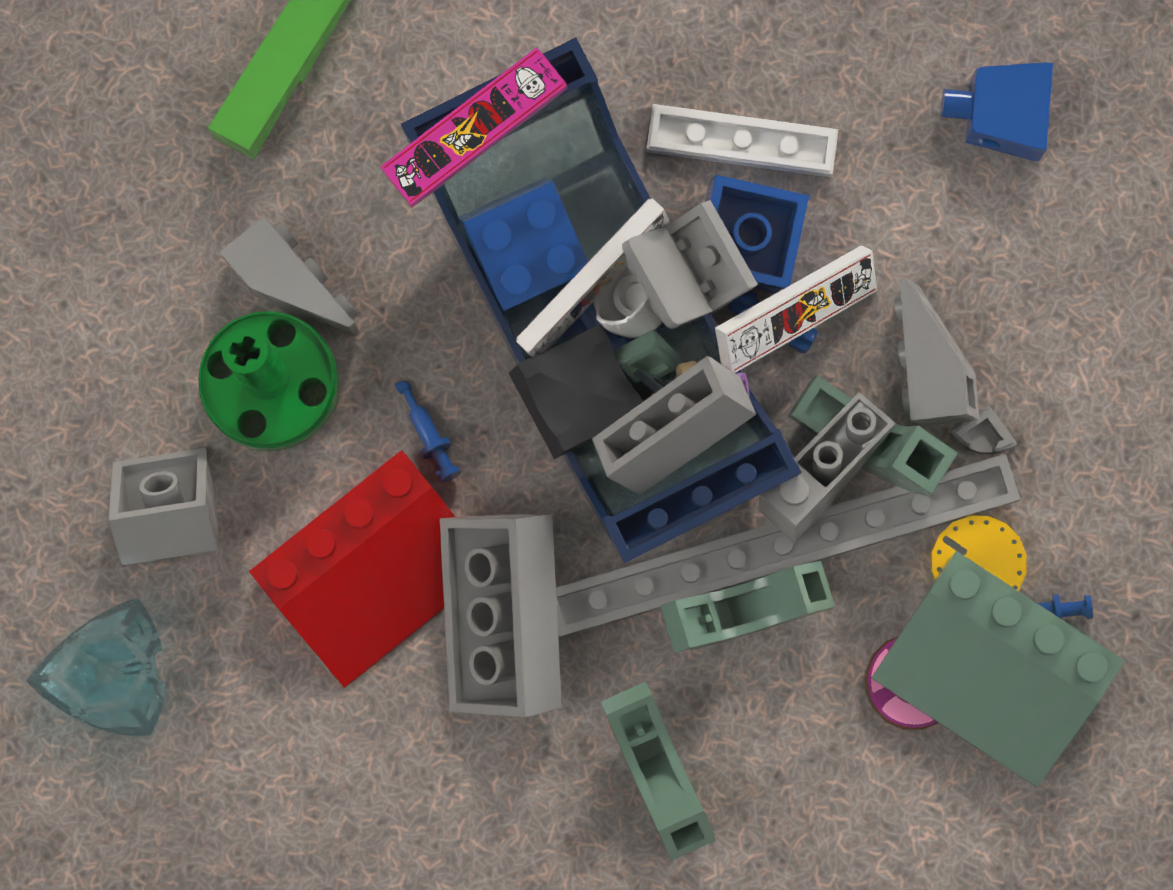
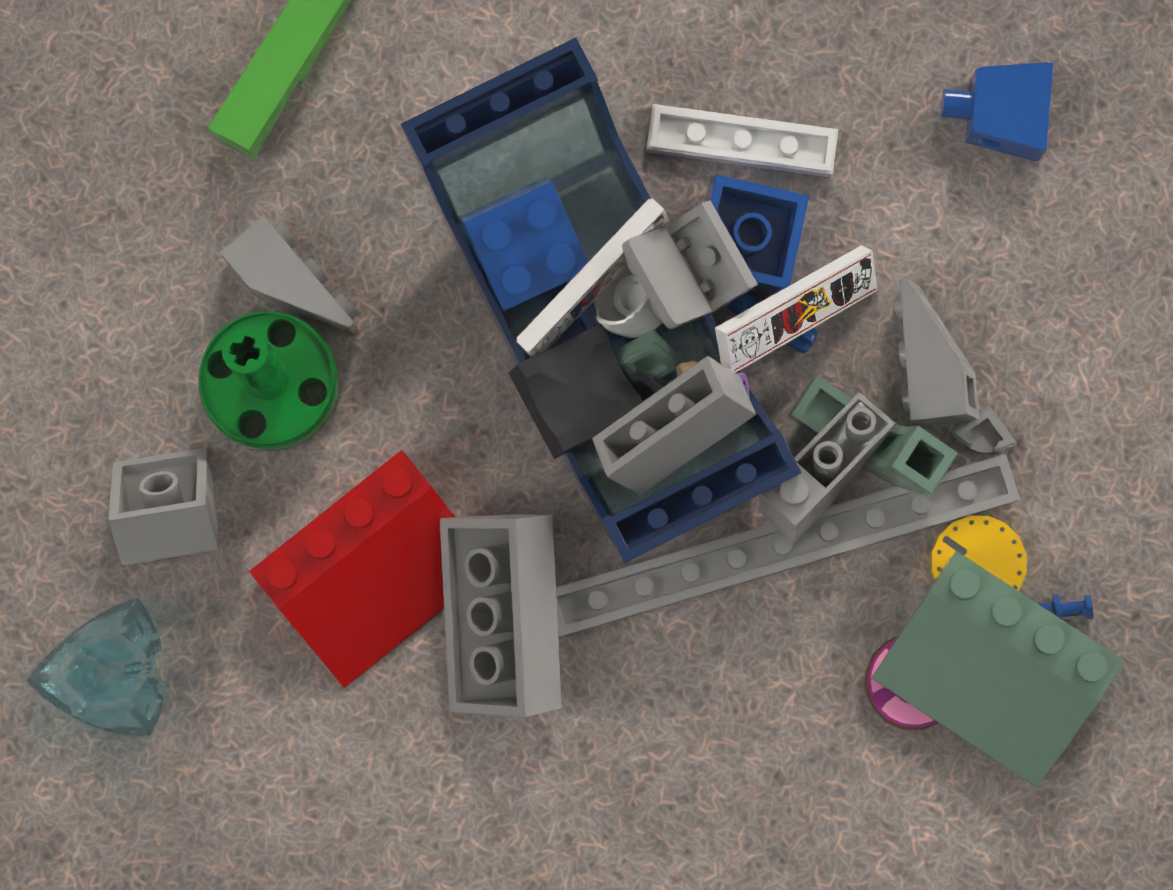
(433, 444): blue piece -> none
(474, 127): tile -> none
(657, 771): sand green arch -> none
(747, 607): sand green arch -> none

